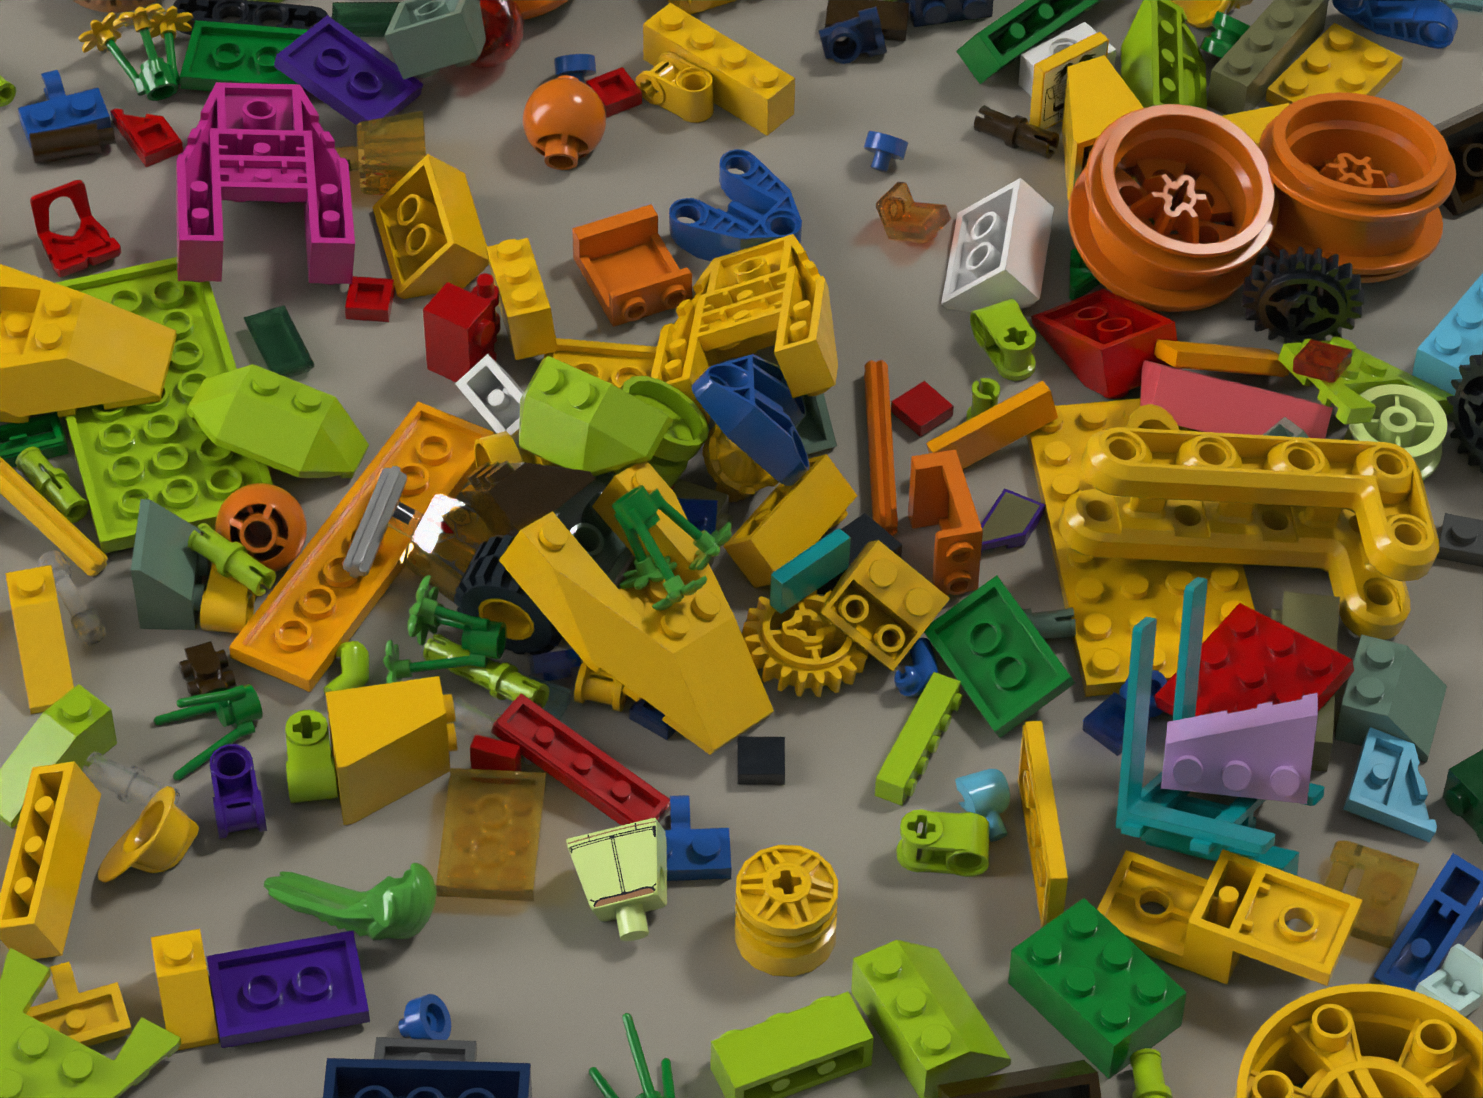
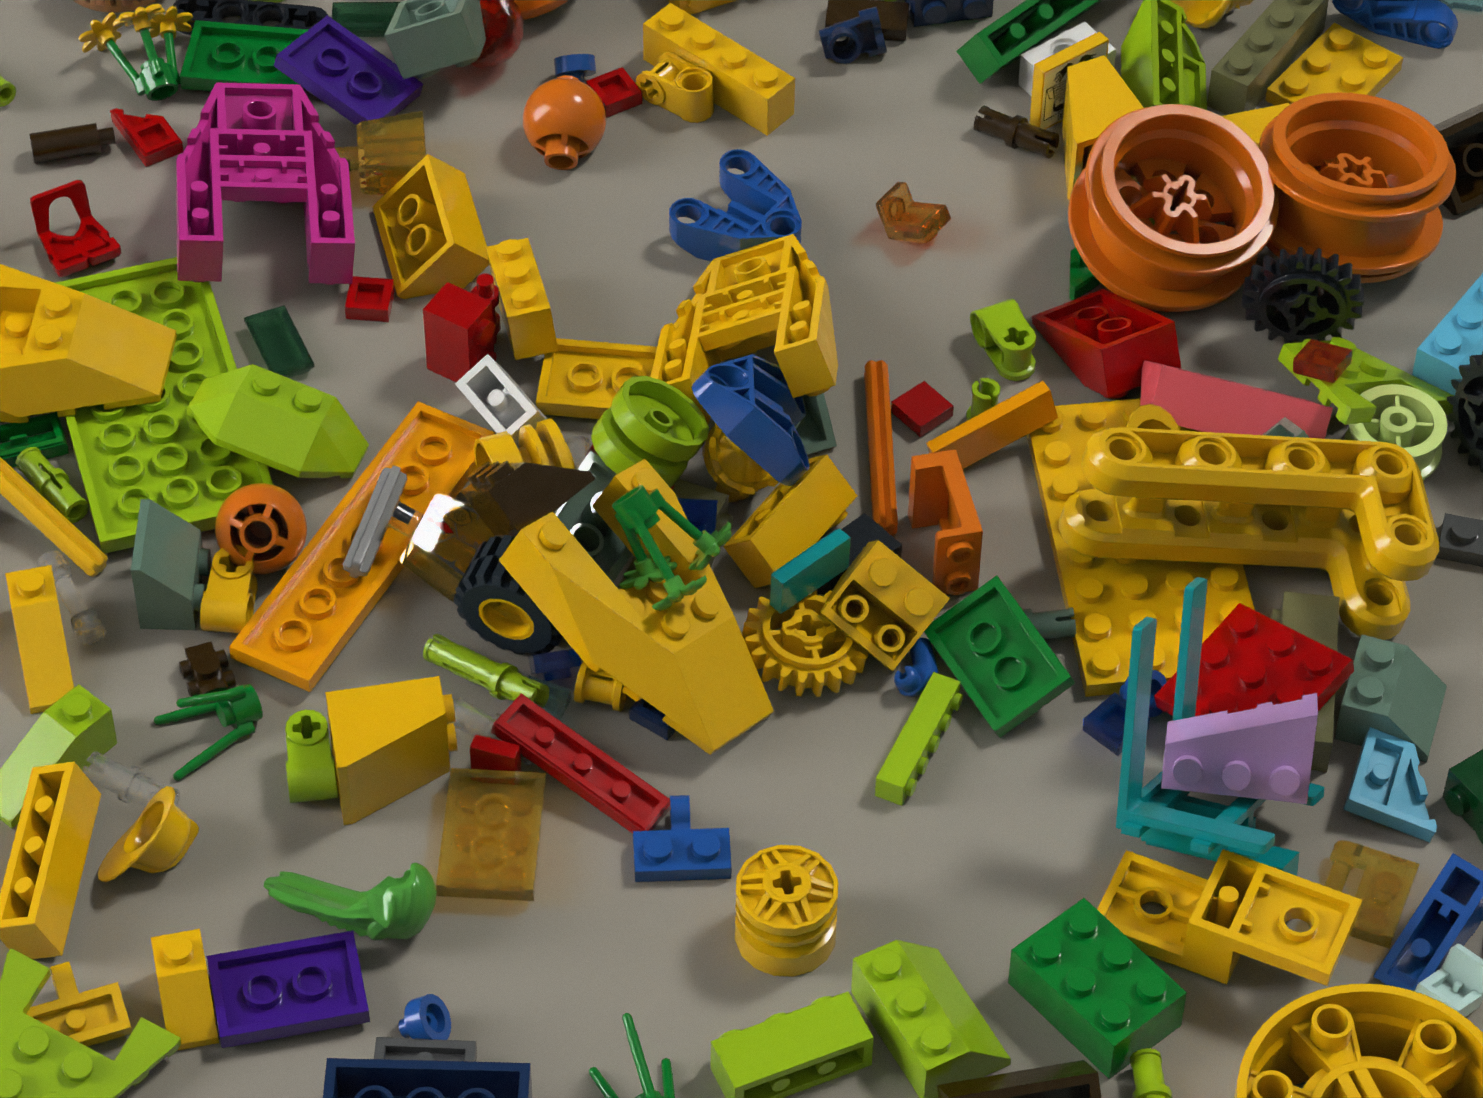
(63, 110): blue plate -> none
(231, 559): lime pin -> none
(237, 797): dark purple piece -> none
(354, 667): lime arm -> none
(479, 636): plant -> none
(586, 421): lime wedge -> none
(623, 873): yellowish green torso -> none
(630, 266): orange panel -> none
(761, 760): black tile -> none
(885, 148): blue tile -> none
(948, 843): lime piece -> none
(988, 796): medium azure piece -> none
(999, 250): white slope -> none
(1011, 521): olive tile -> none
(1042, 823): yellow tile -> none
(1220, 358): light orange tile -> none
(1225, 36): green wheel -> none

